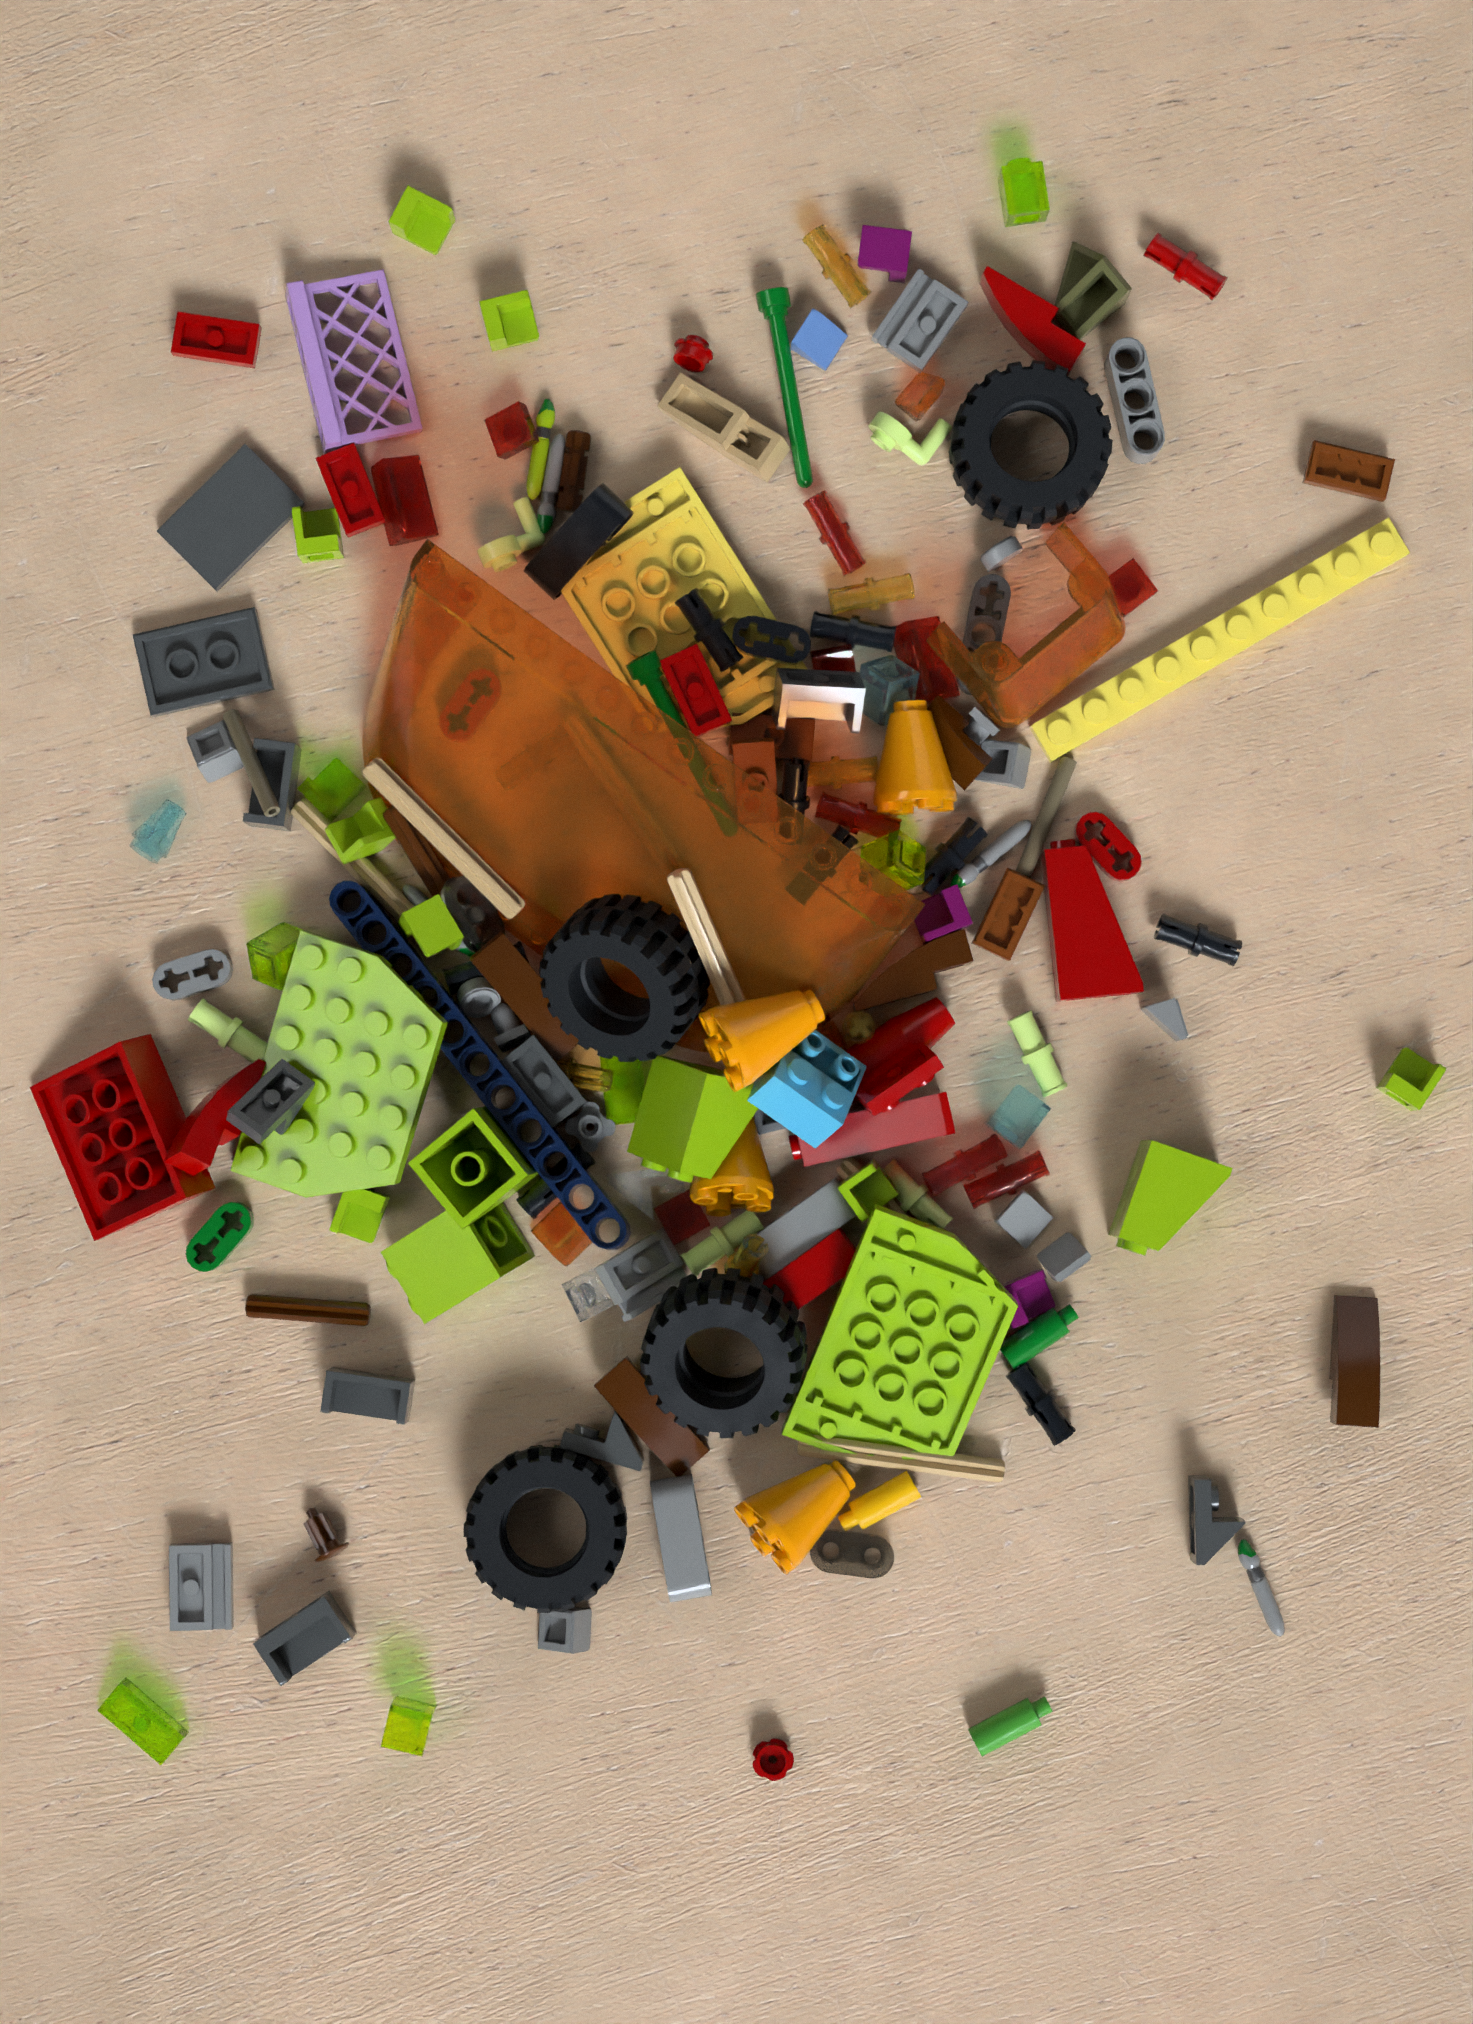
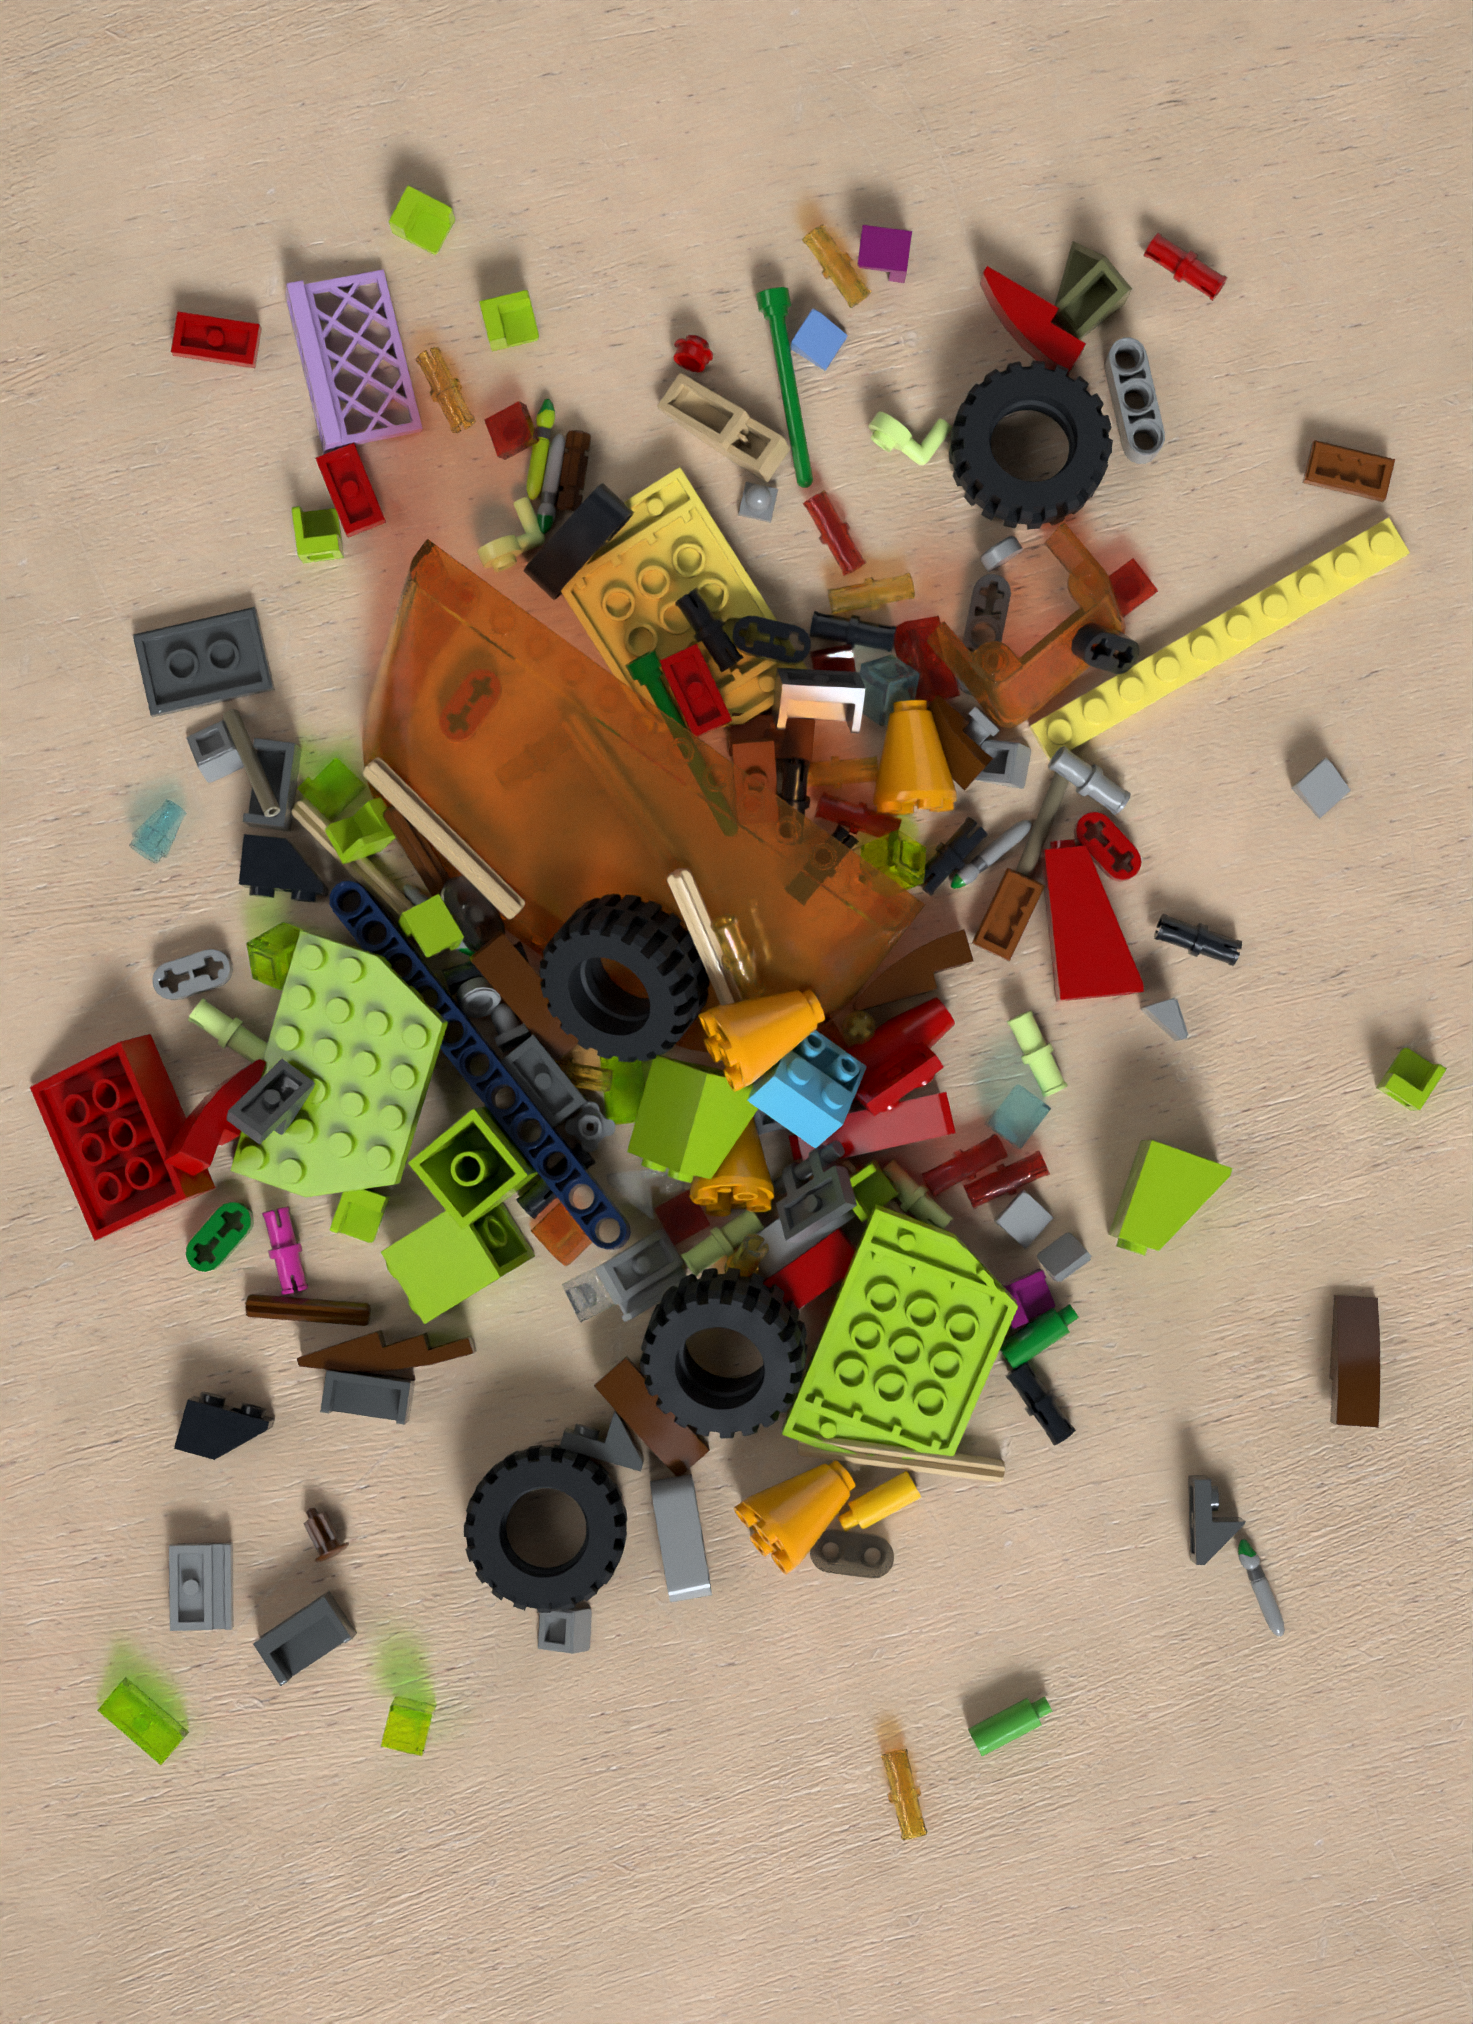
(215, 1428): none -> black slope
(230, 517): dark grey tile -> none
(277, 865): none -> black slope
(285, 1250): none -> dark pink pin
(372, 1353): none -> reddish brown slope
(404, 499): clear red slope -> none
(445, 390): none -> clear yellow pin
(738, 956): none -> clear yellow pin
(758, 502): none -> light grey piece
(776, 1770): red plate -> none
(814, 1202): none -> dark grey plate
(904, 1794): none -> clear yellow pin
(920, 321): light grey plate -> none
(920, 395): clear orange slope -> none
(942, 915): magenta panel -> none
(1023, 192): clear neon green brick -> none
(1089, 780): none -> light grey pin
(1103, 654): none -> black beam
(1321, 788): none -> light grey slope

